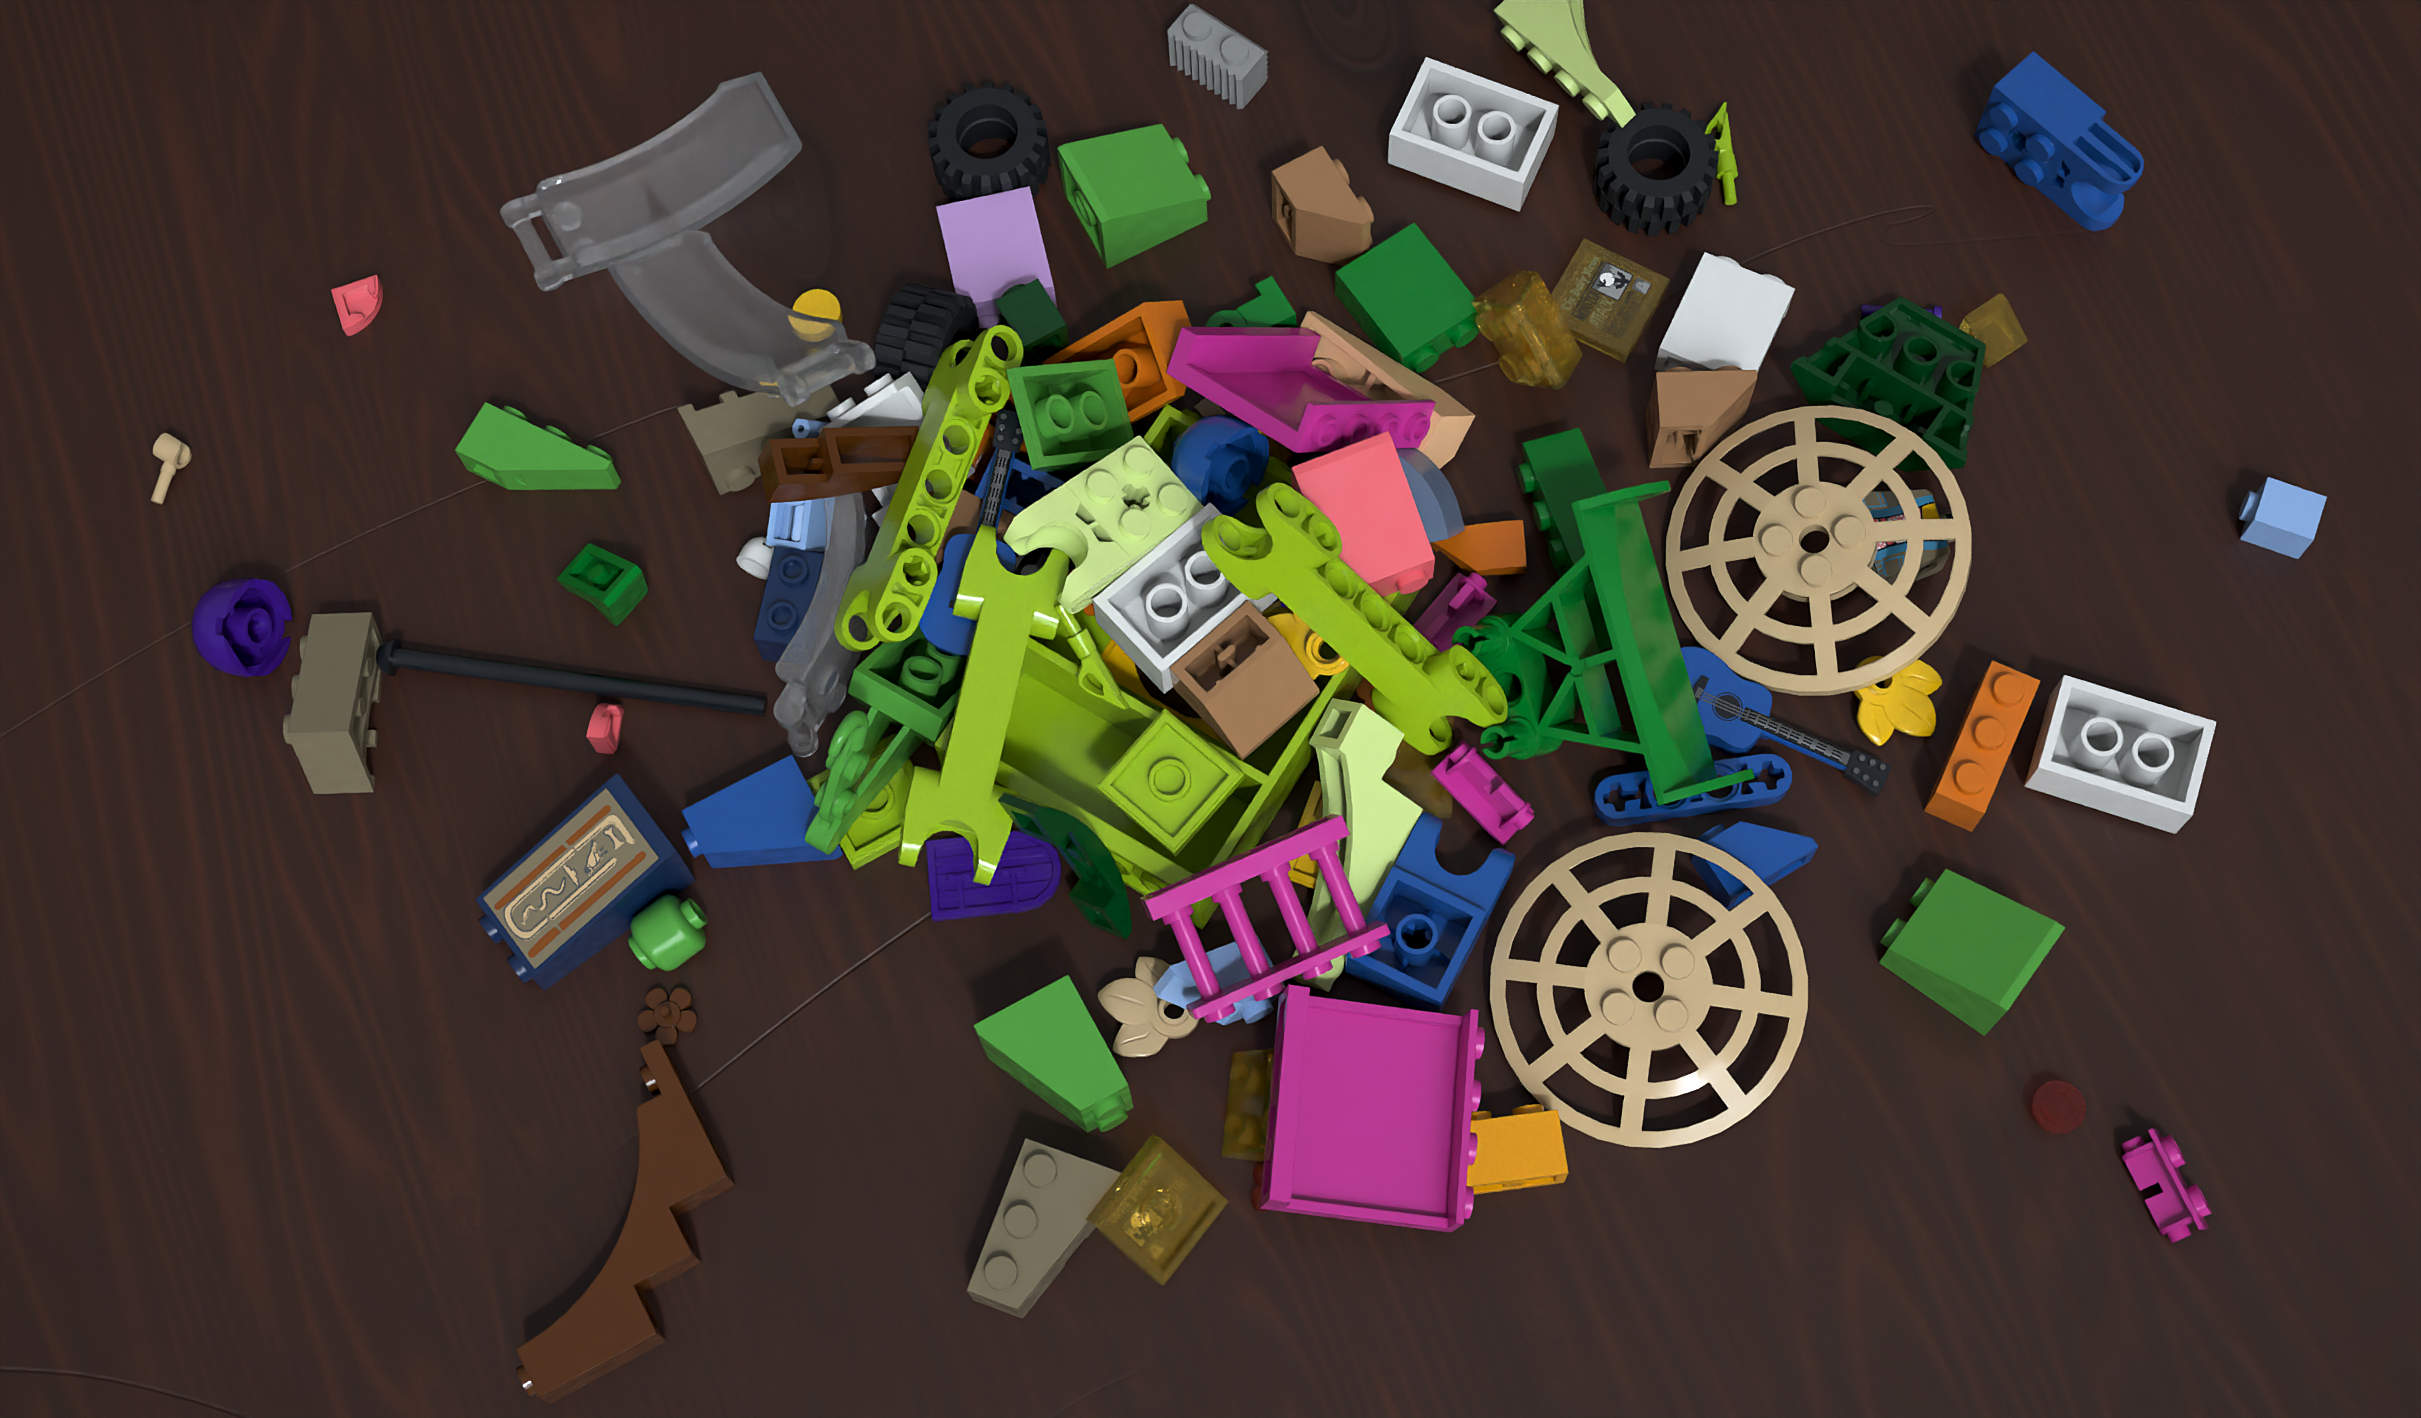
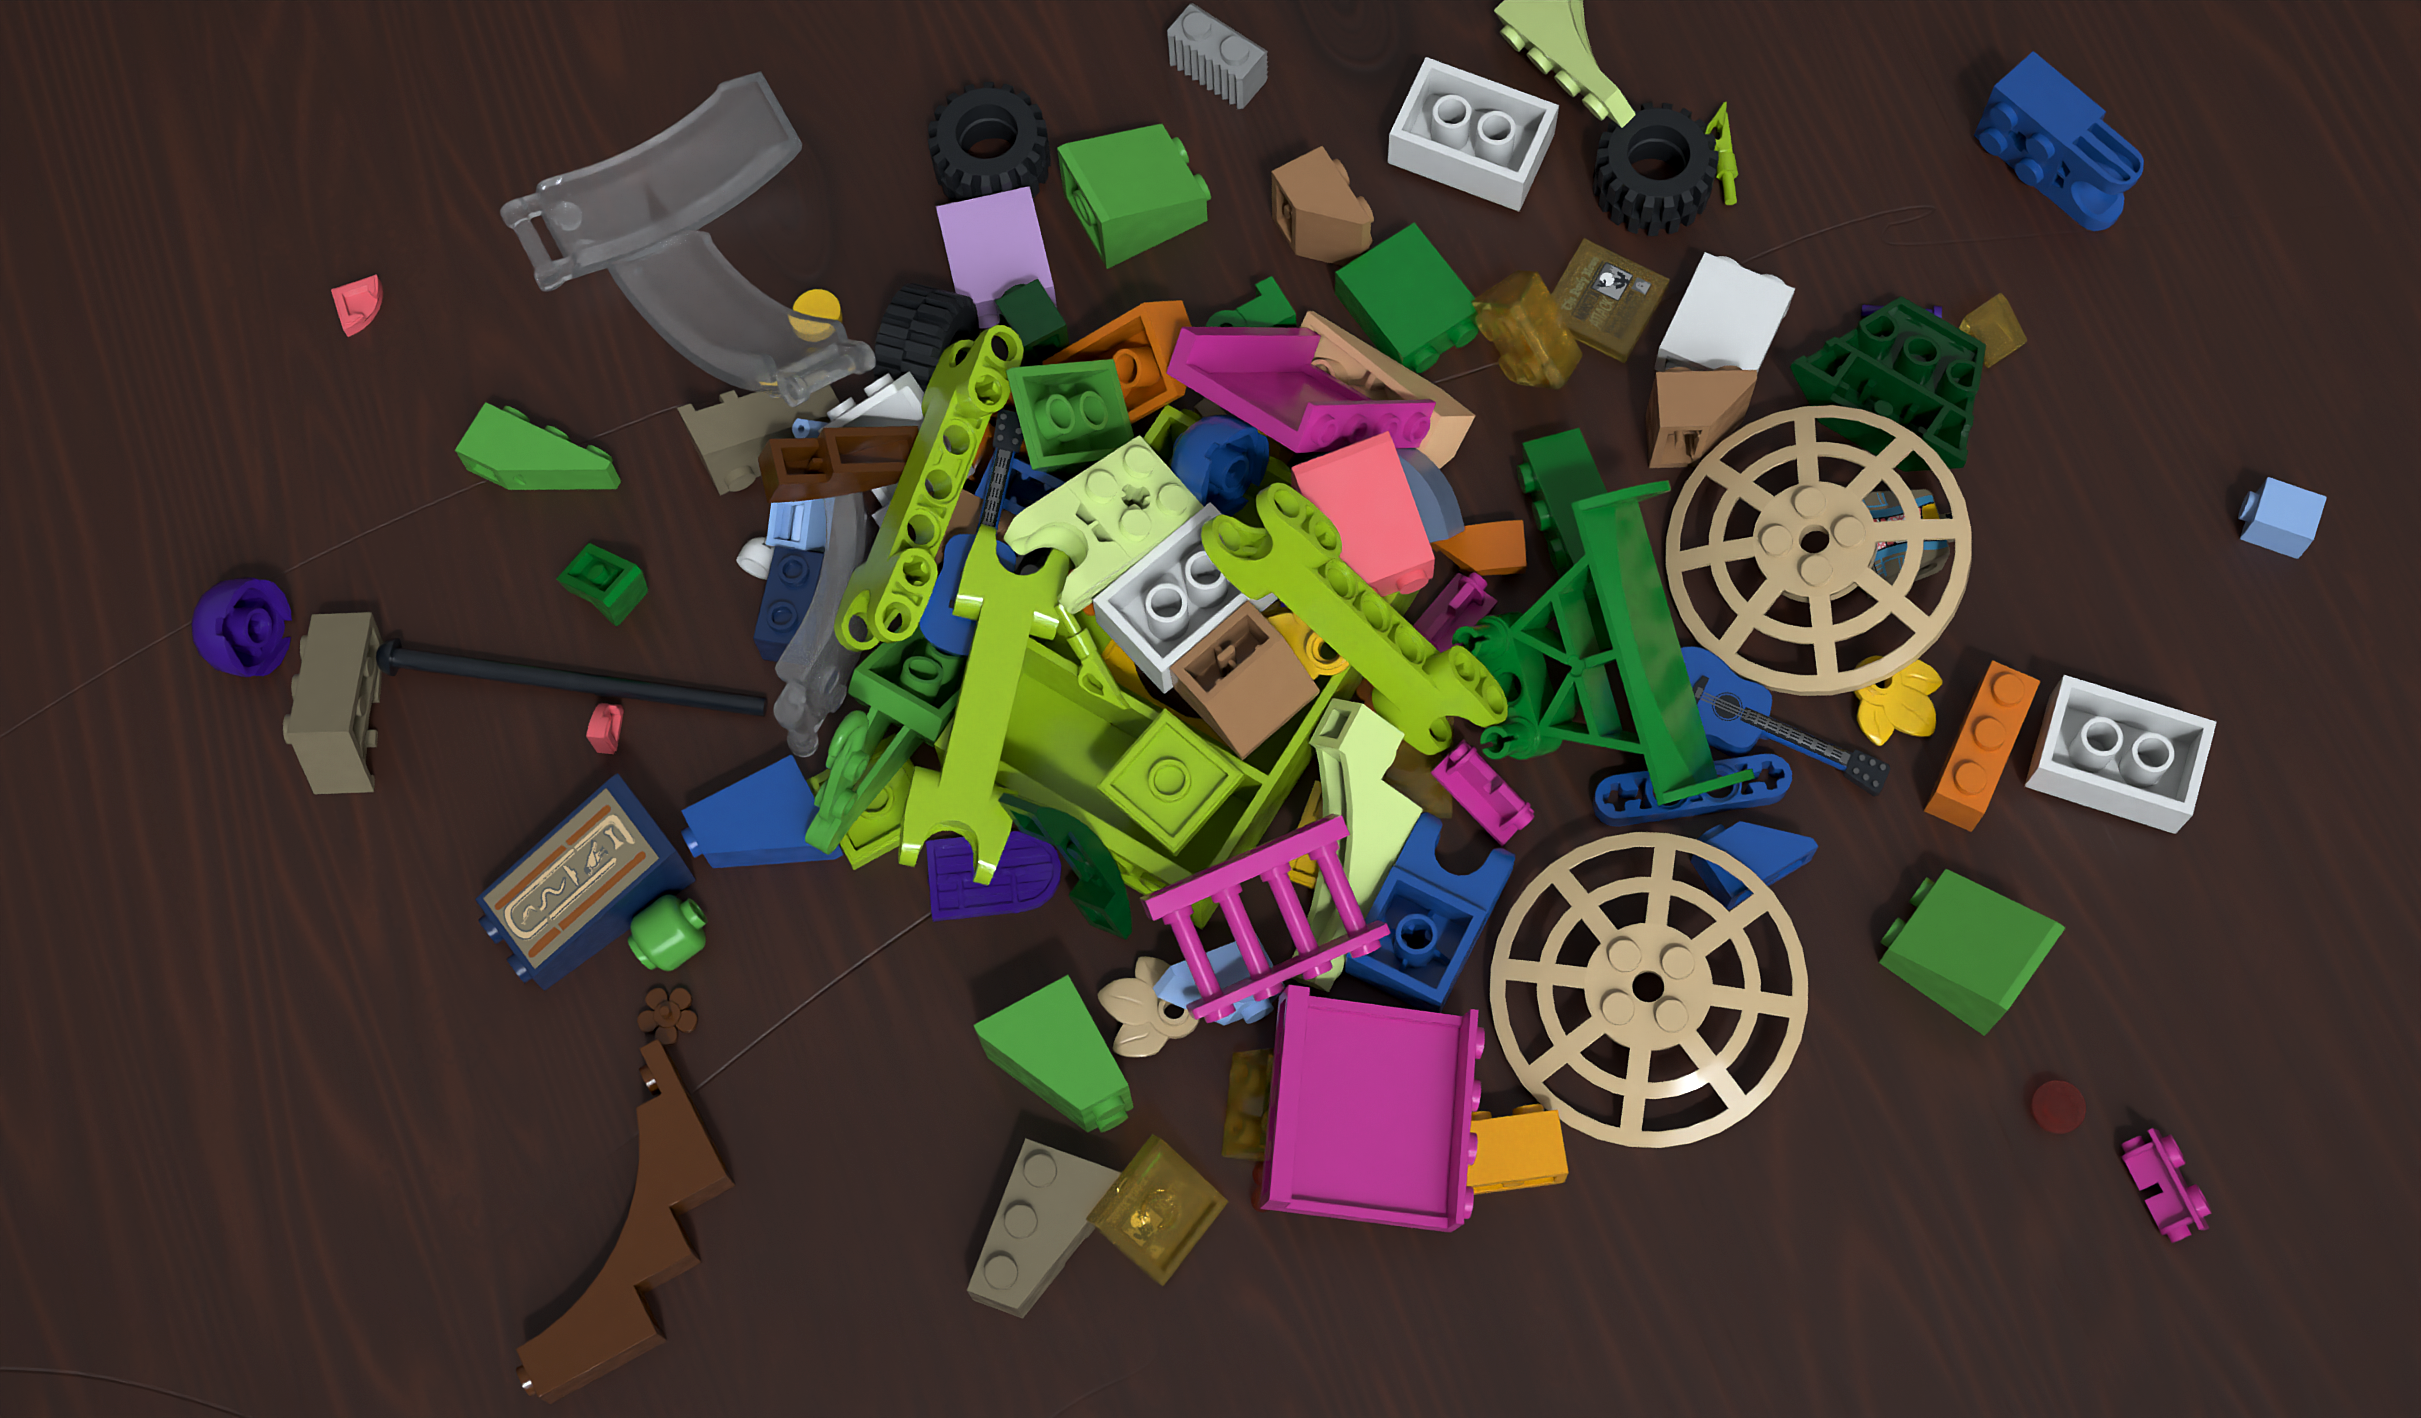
(175, 456): tan hand -> none

